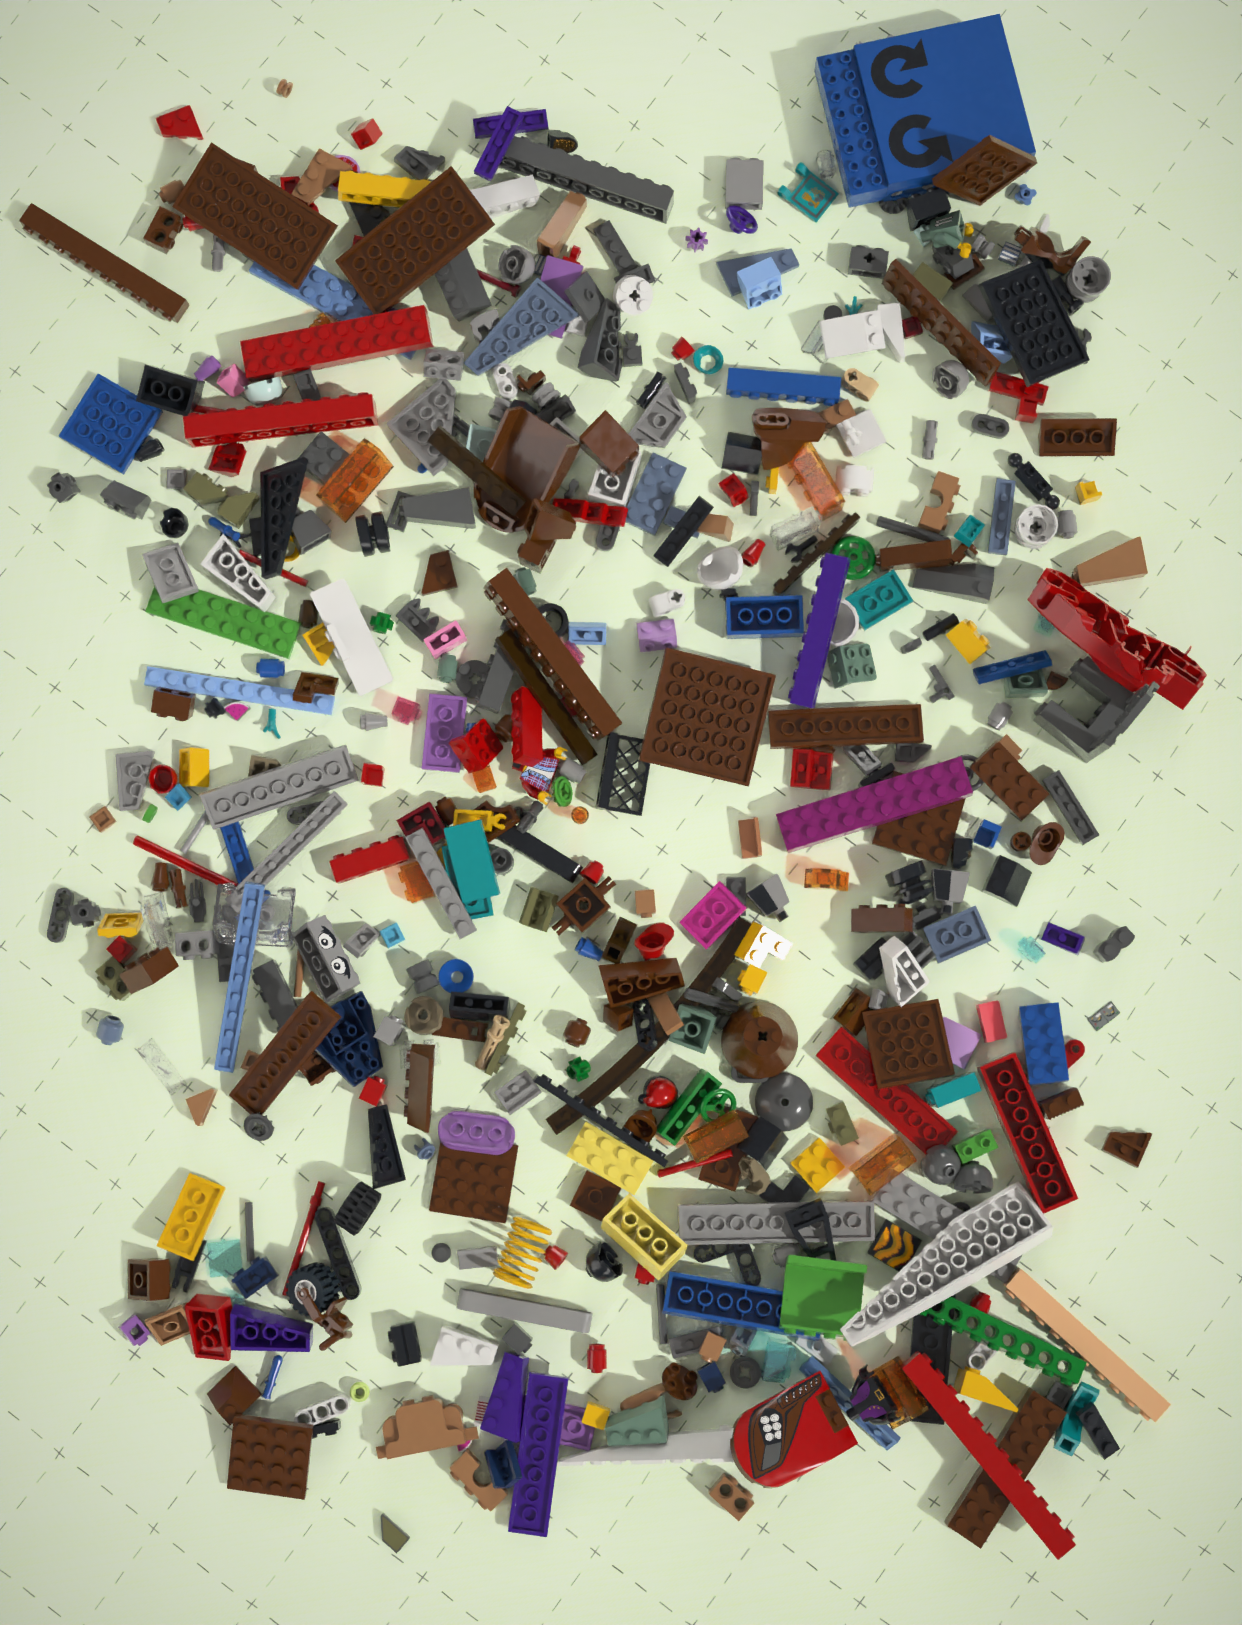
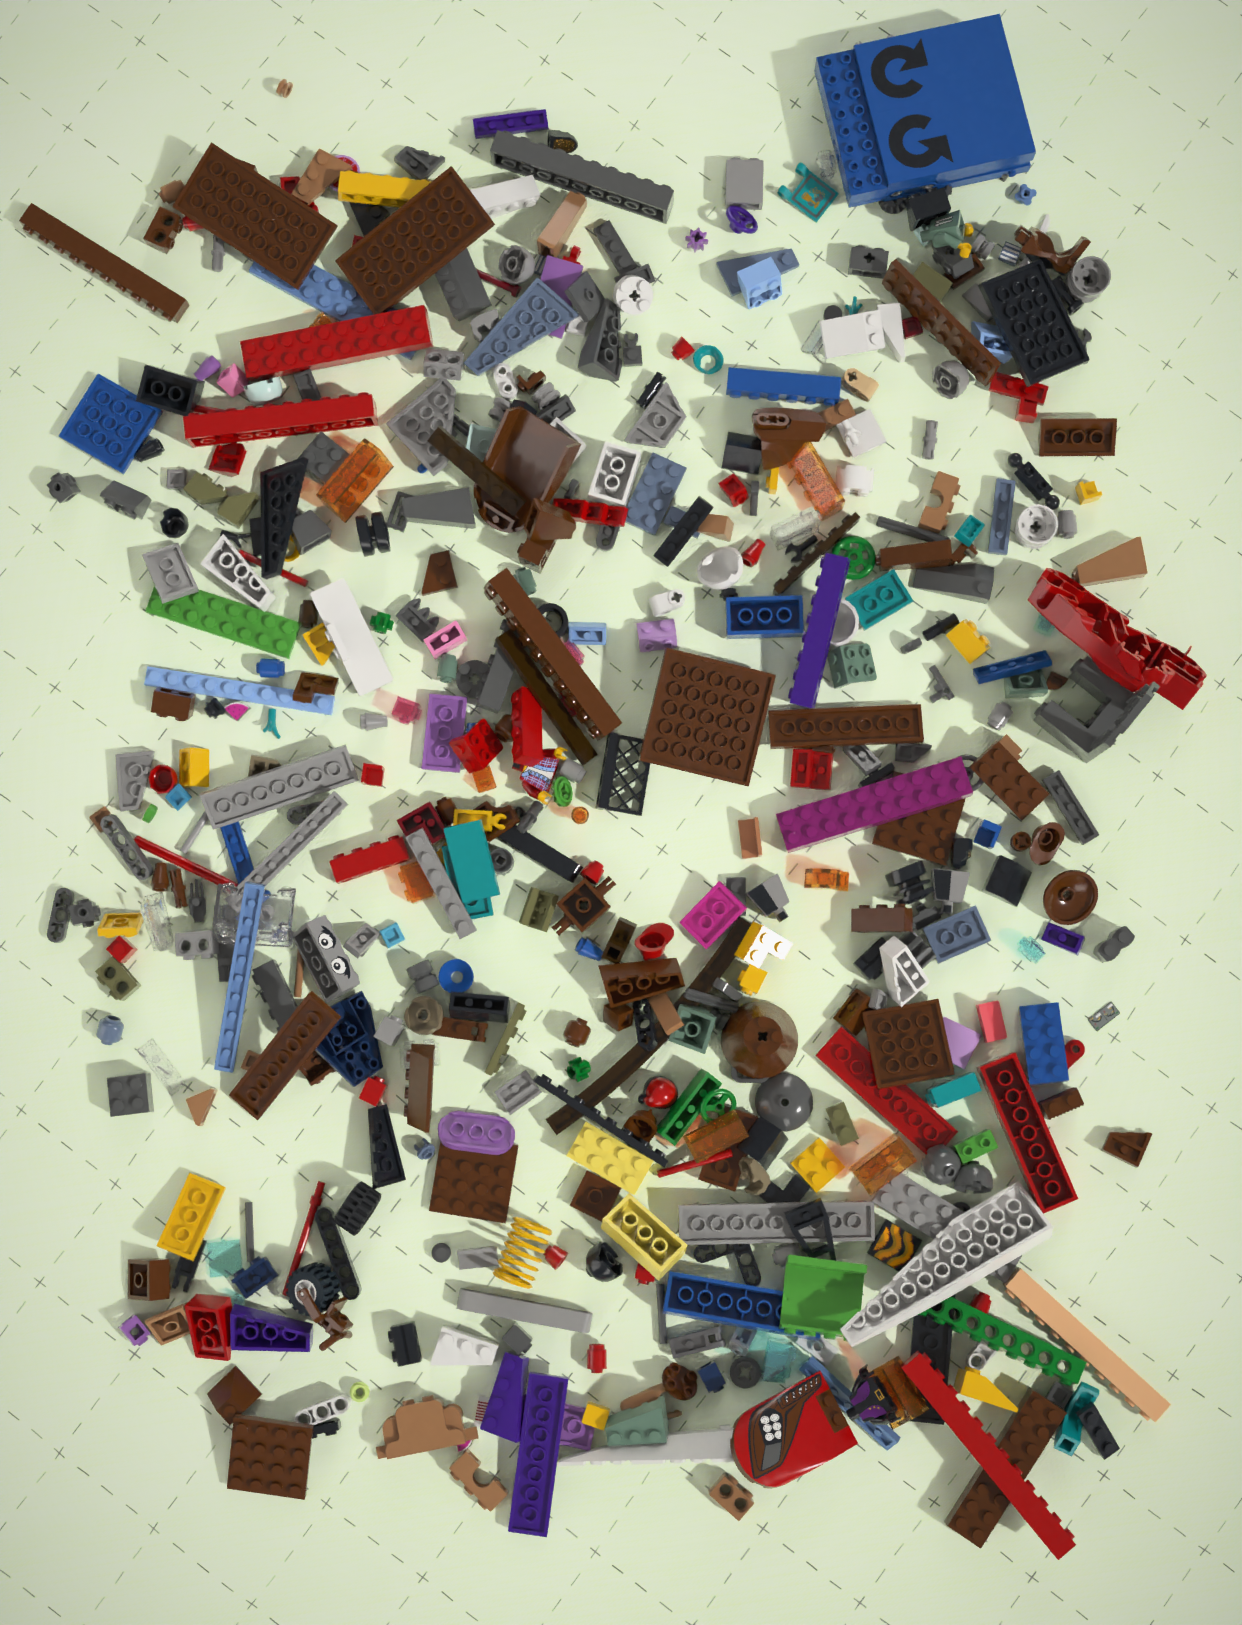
(123, 849): none -> dark grey beam
(130, 1094): none -> dark grey brick
(148, 969): reddish brown brick -> none
(179, 124): red wing -> none
(225, 529): blue piece -> none
(256, 1132): dark grey gear -> none
(274, 1370): blue piece -> none
(366, 134): red panel -> none
(392, 1534): olive tile -> none
(494, 1035): tan pin -> none
(498, 143): dark purple plate -> none
(503, 1465): dark blue bracket -> none
(609, 444): reddish brown slope -> none
(645, 903): medium nougat brick -> none
(688, 389): dark grey plate -> none
(712, 1346): medium nougat brick -> none
(984, 170): reddish brown plate -> none
(990, 425): dark grey plate -> none
(1076, 903): none -> reddish brown dish

